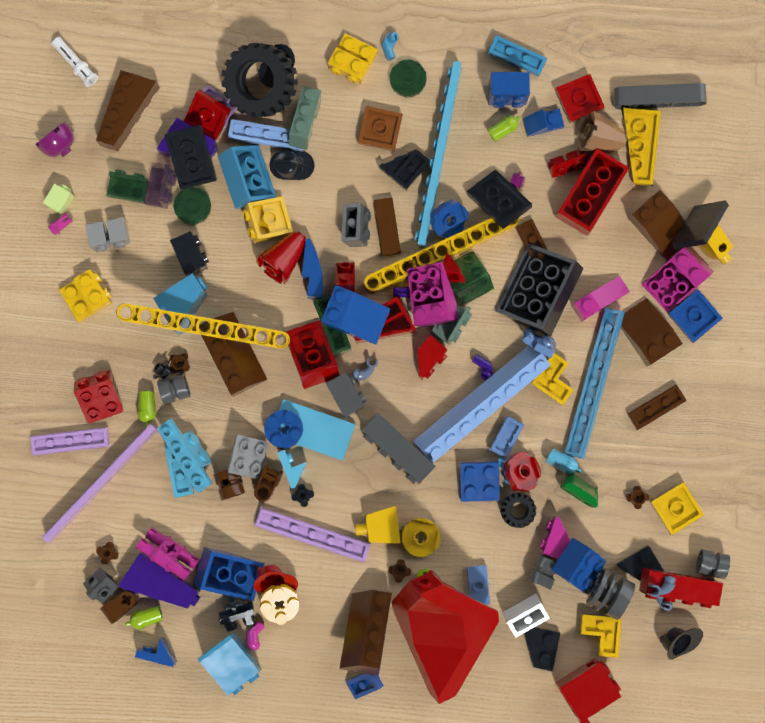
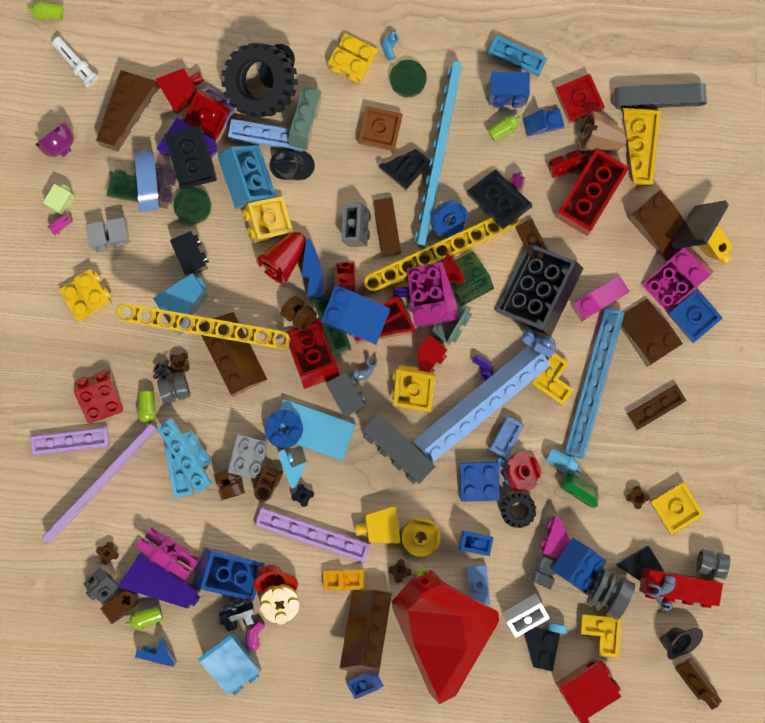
(47, 11): none -> lime piece
(146, 180): none -> medium blue arch
(179, 88): none -> red torso
(296, 311): none -> reddish brown wheel
(344, 579): none -> light orange slope
(413, 388): none -> yellow plate
(475, 543): none -> blue slope
(558, 628): none -> medium azure tile
(698, 683): none -> reddish brown hinge

